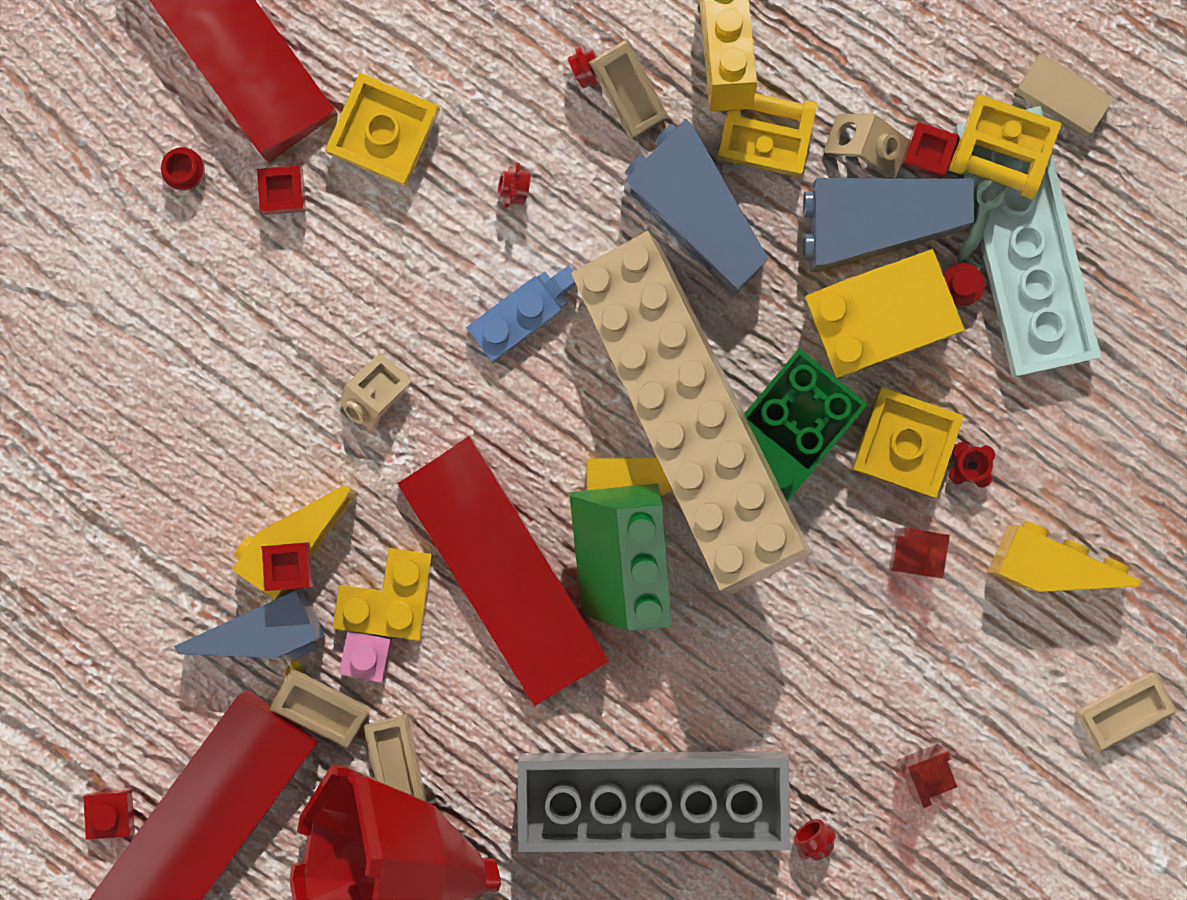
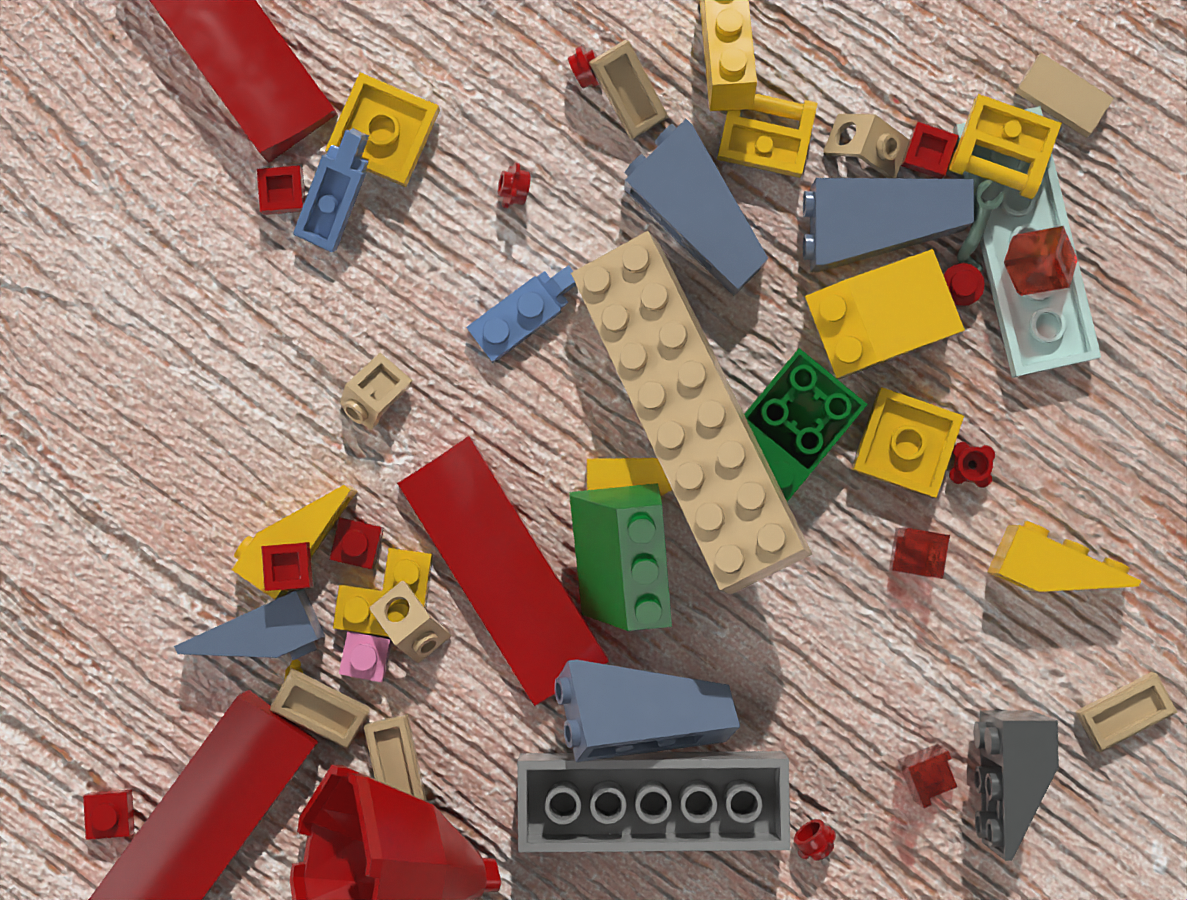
(182, 169): red plate -> none
(333, 192): none -> medium blue hinge
(356, 543): none -> red plate
(415, 634): none -> tan bracket
(639, 711): none -> sand blue slope
(1014, 774): none -> dark grey slope
(1041, 261): none -> clear red panel

